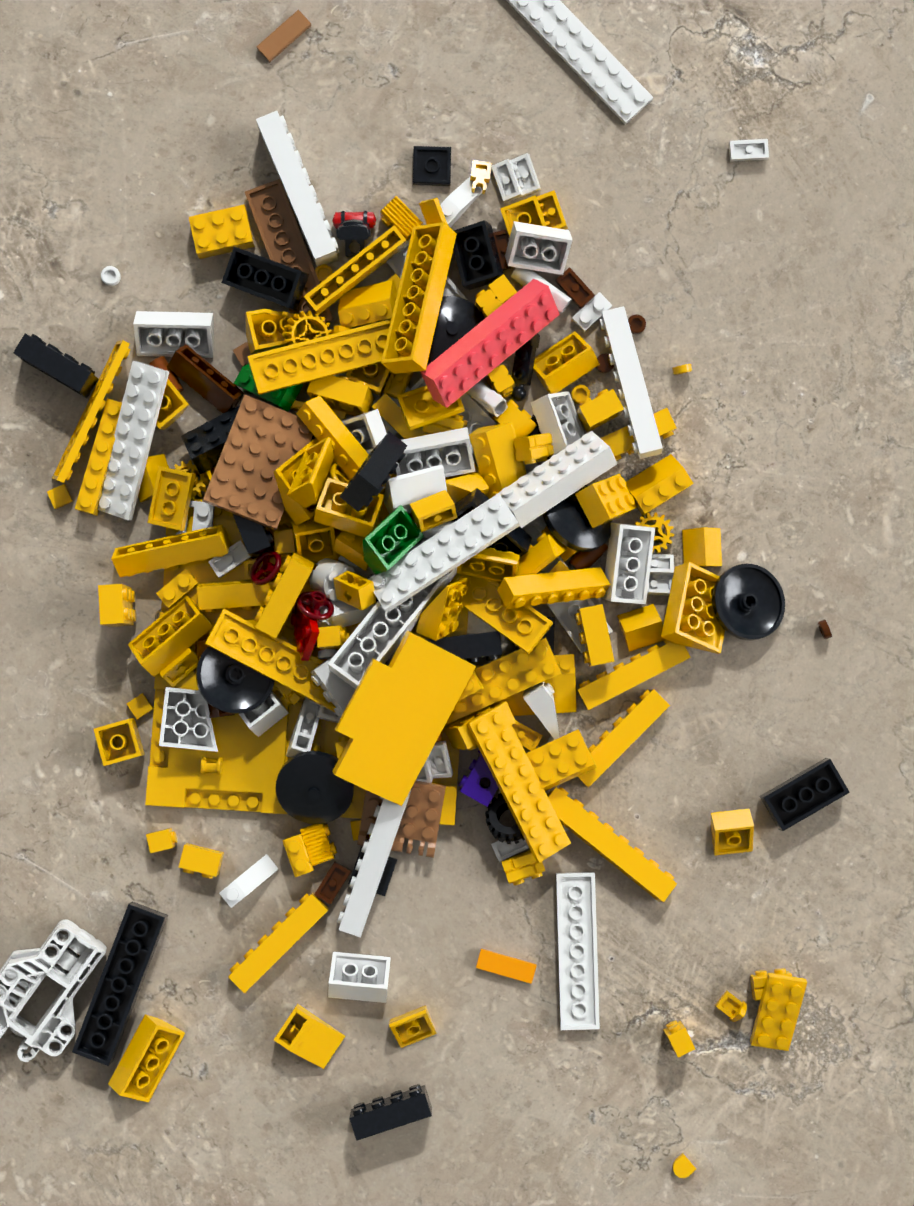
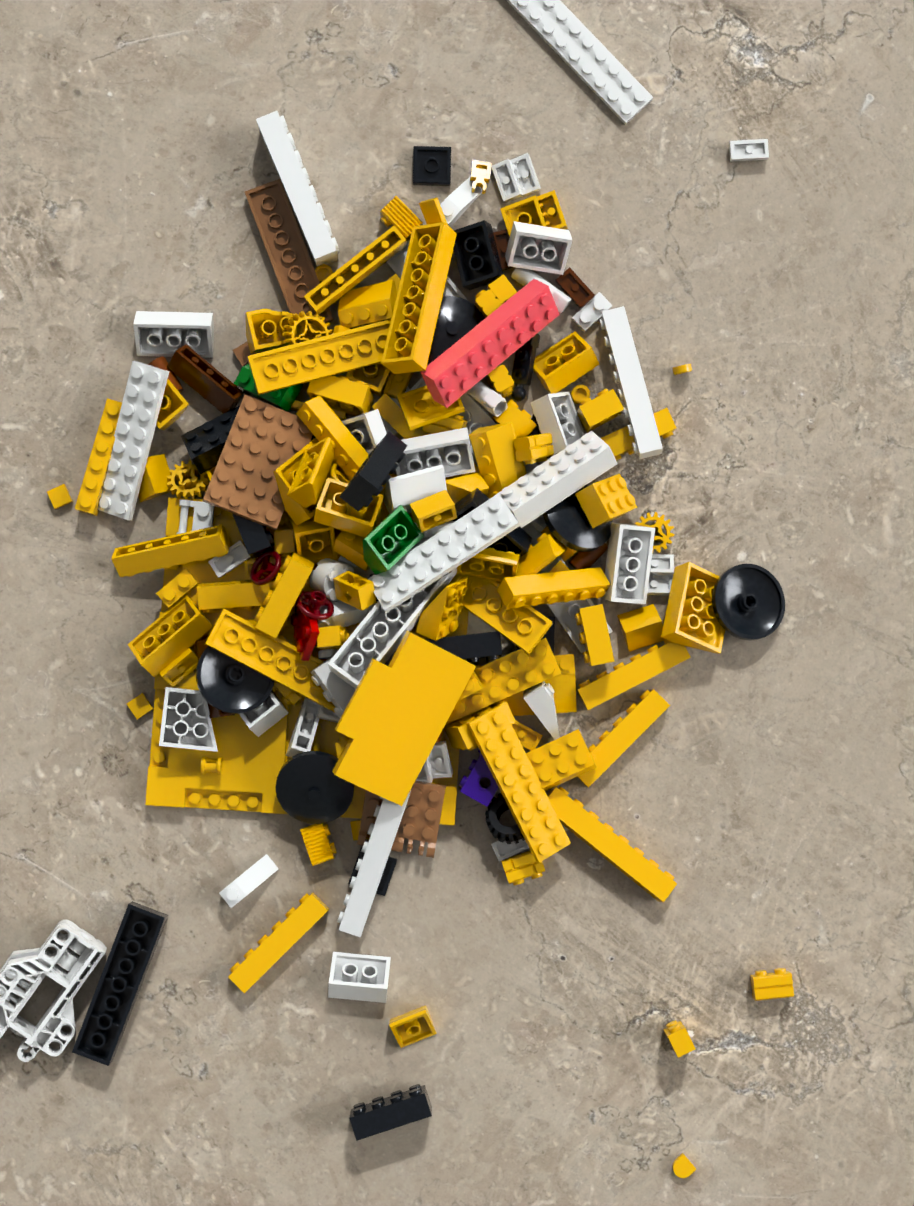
(55, 365): black brick -> none
(95, 403): yellow plate -> none
(110, 276): white tile -> none
(116, 605): yellow brick -> none
(119, 741): yellow brick -> none
(146, 1059): yellow slope -> none
(161, 840): yellow brick -> none
(171, 498): yellow plate -> none
(201, 860): yellow brick -> none
(220, 231): yellow brick -> none
(265, 278): black brick -> none
(284, 36): medium nougat tile -> none
(298, 855): yellow brick -> none
(309, 1037): yellow slope -> none
(332, 882): reddish brown plate -> none
(352, 227): black piece -> none
(506, 966): light orange tile -> none
(577, 951): white plate -> none
(605, 366): reddish brown tile -> none
(637, 324): reddish brown tile -> none
(658, 484): yellow slope -> none
(702, 546): yellow slope -> none
(732, 831): yellow slope -> none
(732, 1006): yellow tile -> none
(778, 1012): yellow plate -> none
(804, 794): black brick -> none
(824, 629): reddish brown tile -> none

